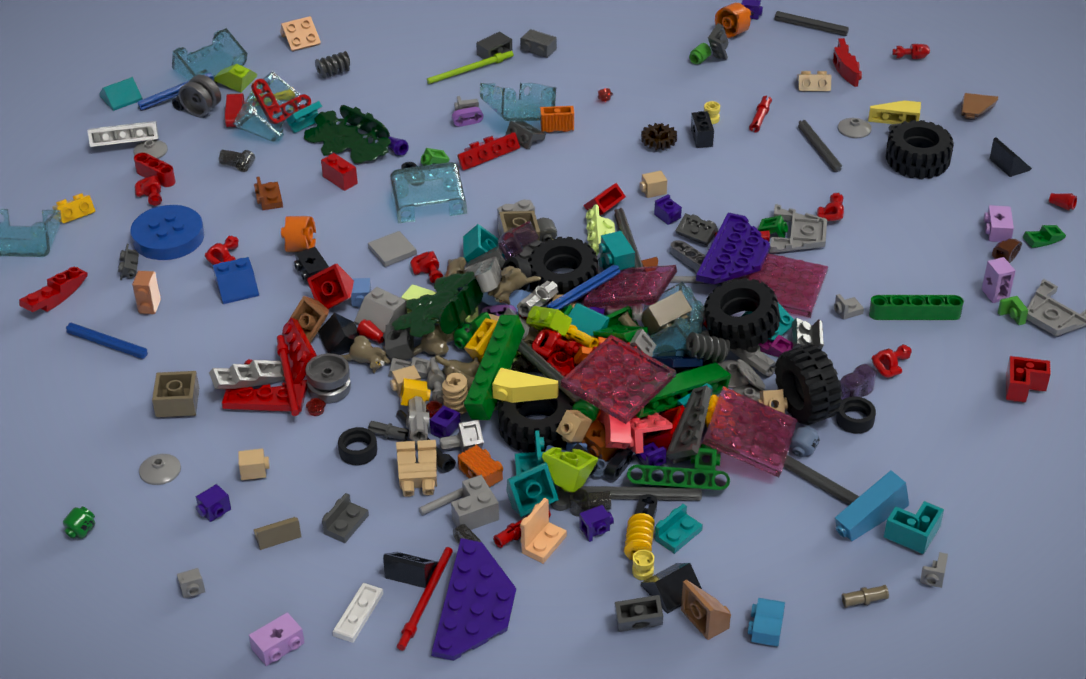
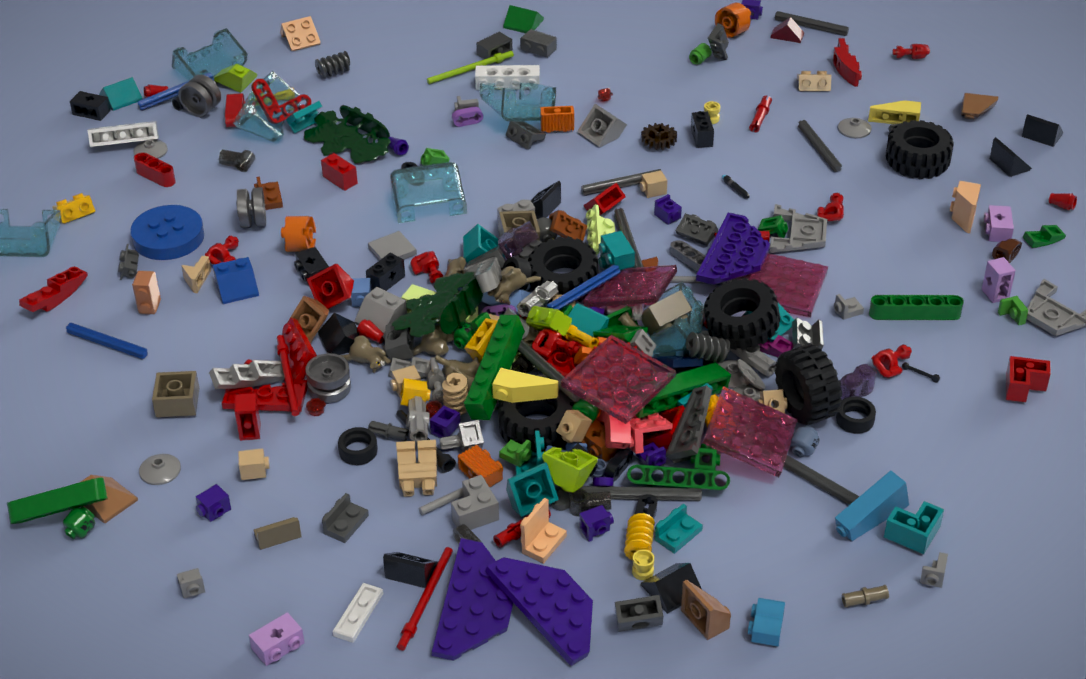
(57, 500): none -> green beam
(90, 105): none -> black brick
(118, 500): none -> medium nougat slope
(150, 90): none -> red cone
(150, 187): red piece -> none
(197, 275): none -> tan slope
(247, 416): none -> red brick
(251, 207): none -> flat silver wheel
(386, 272): none -> black brick
(487, 150): red bracket -> none
(507, 75): none -> white brick
(516, 452): none -> bright green bracket
(522, 19): none -> green slope
(547, 200): none -> black slope
(550, 603): none -> dark purple plate
(567, 226): none -> dark orange bracket
(601, 126): none -> light grey slope
(603, 481): none -> dark purple tile
(621, 181): none -> dark grey axle
(728, 180): none -> black piece
(788, 31): none -> slope
(935, 378): none -> black hinge
(965, 204): none -> light nougat slope
(1041, 130): none -> black slope

